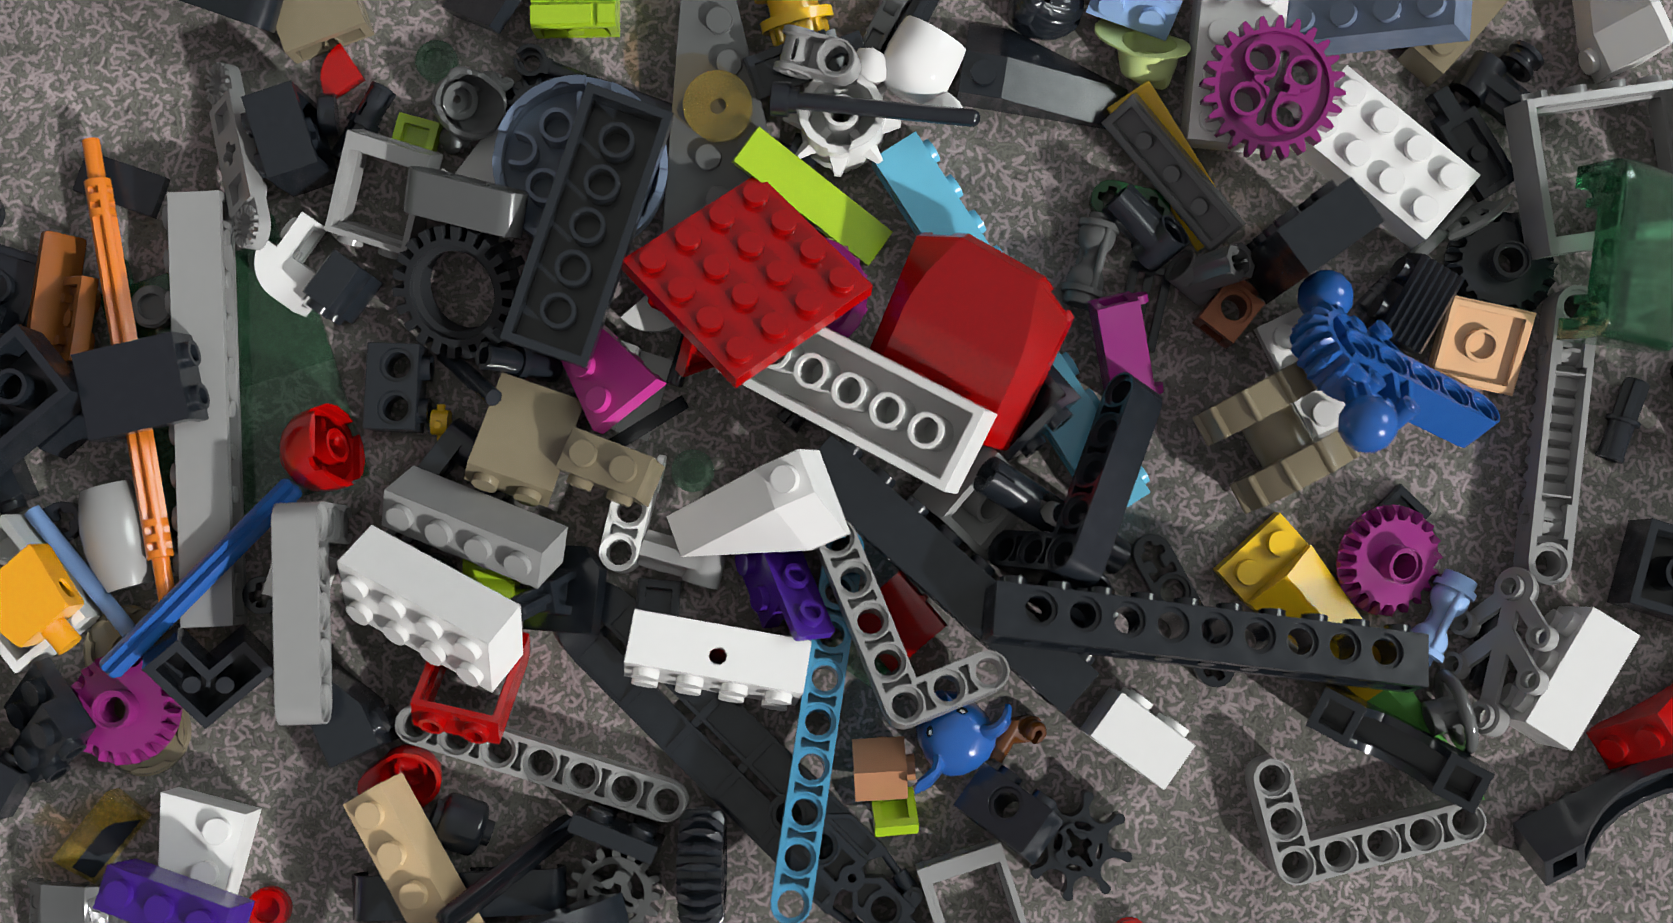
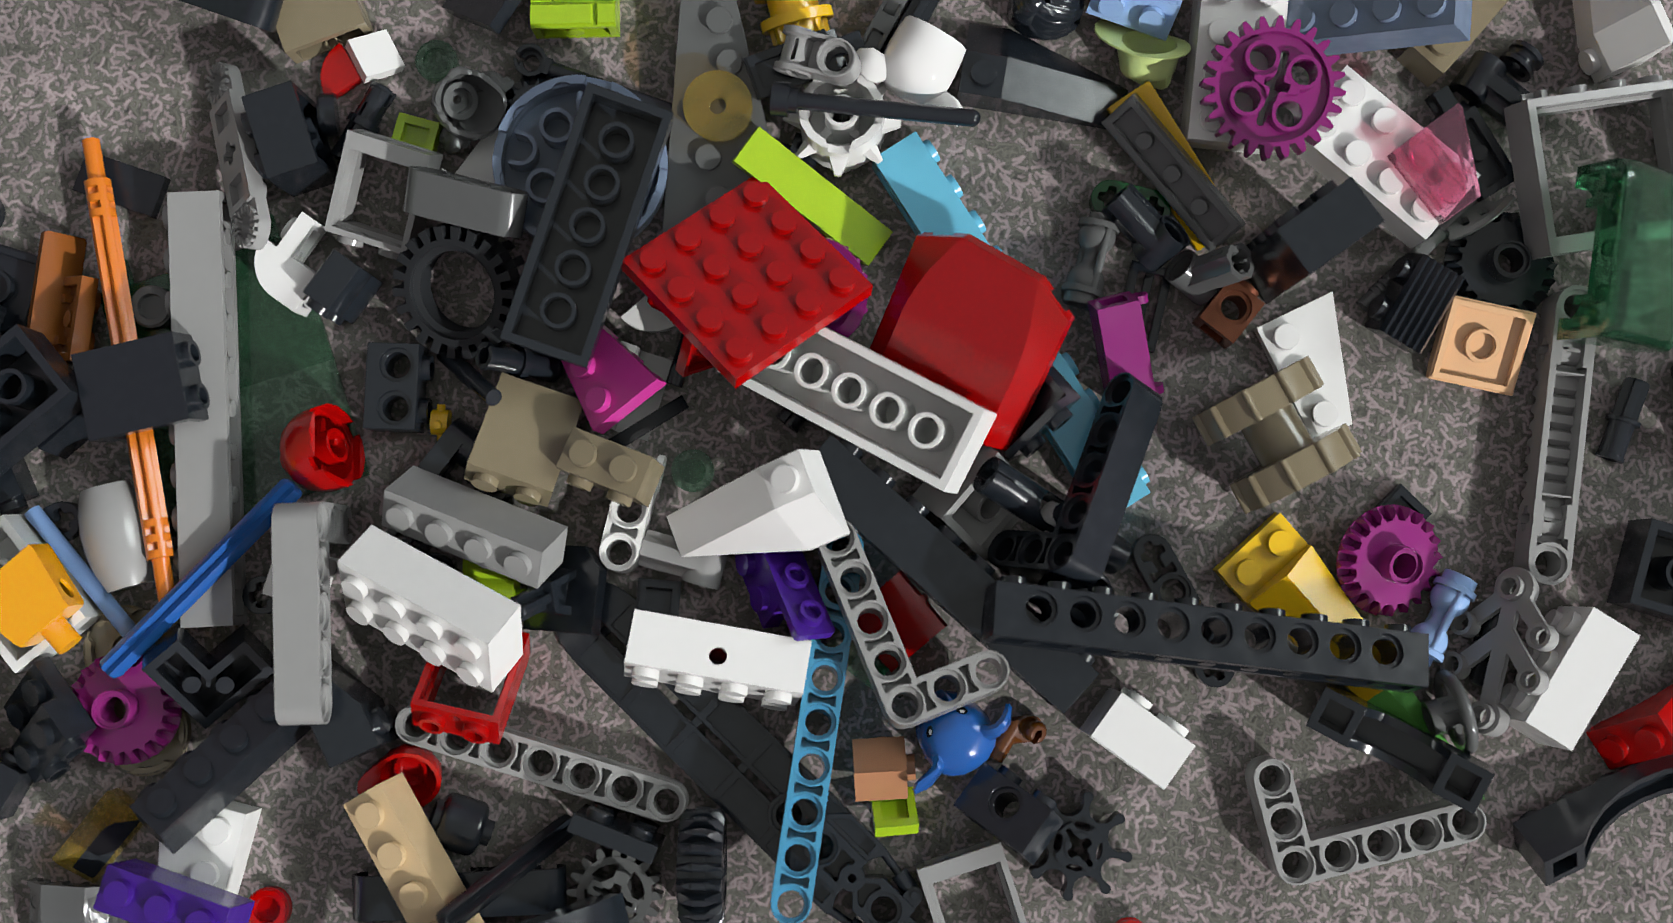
(216, 771): none -> black brick
(374, 56): none -> white tile
(1374, 377): blue piece -> none
(1440, 165): none -> clear pink wing

